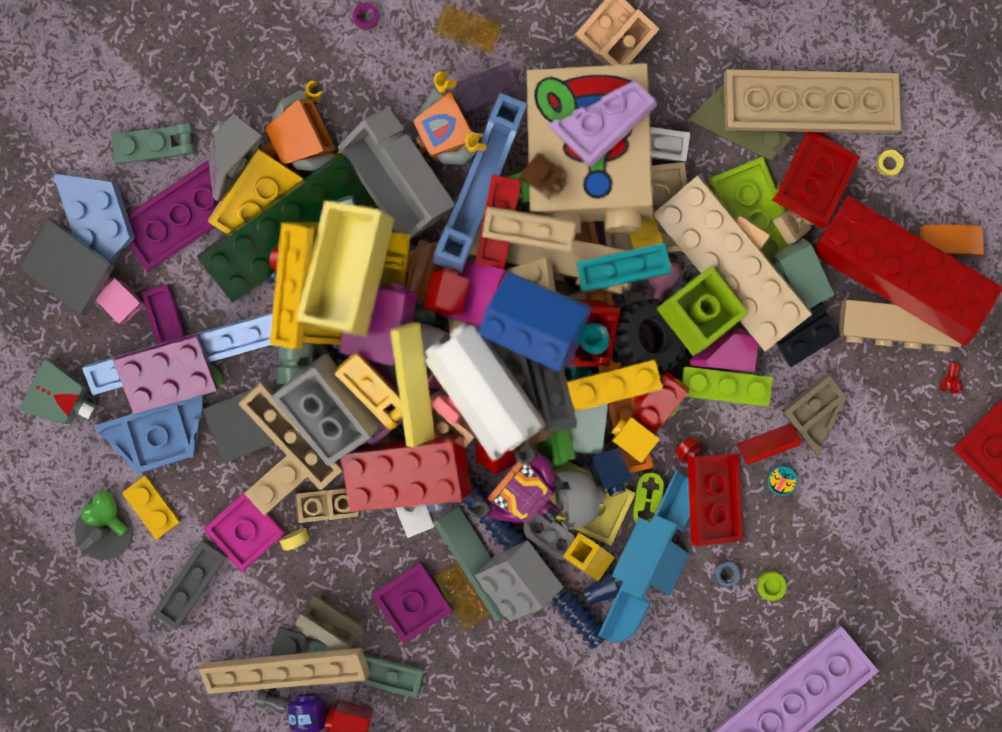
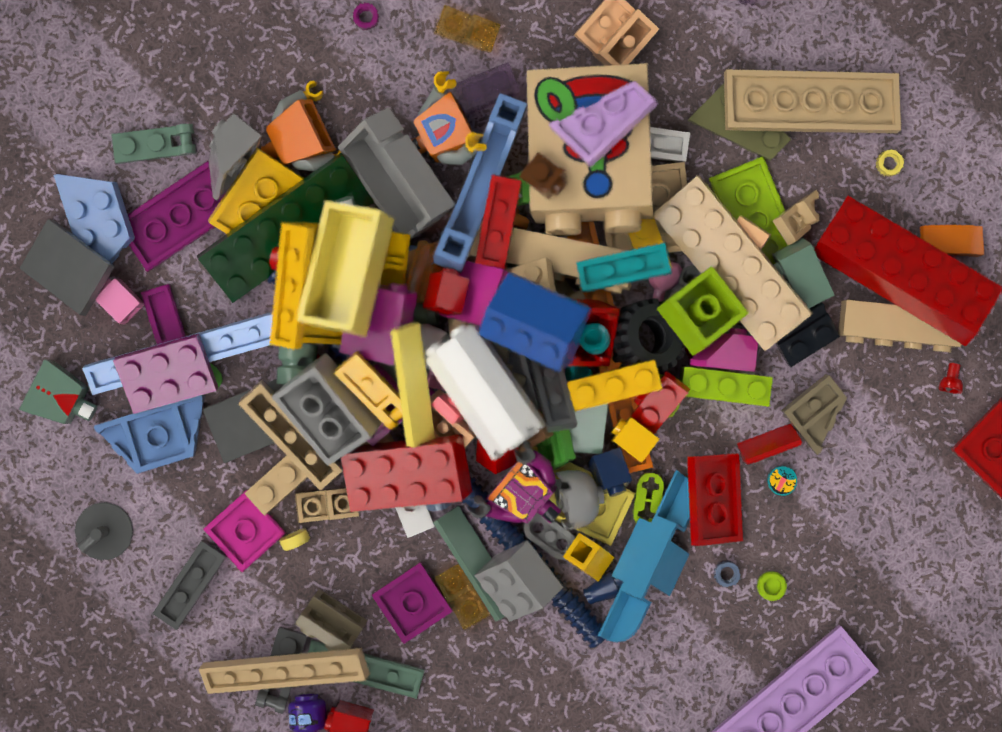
(103, 513): bright green rock -> none
(151, 507): yellow plate -> none
(529, 229): tan tile -> none
(687, 448): red plate -> none
(816, 179): red plate -> none

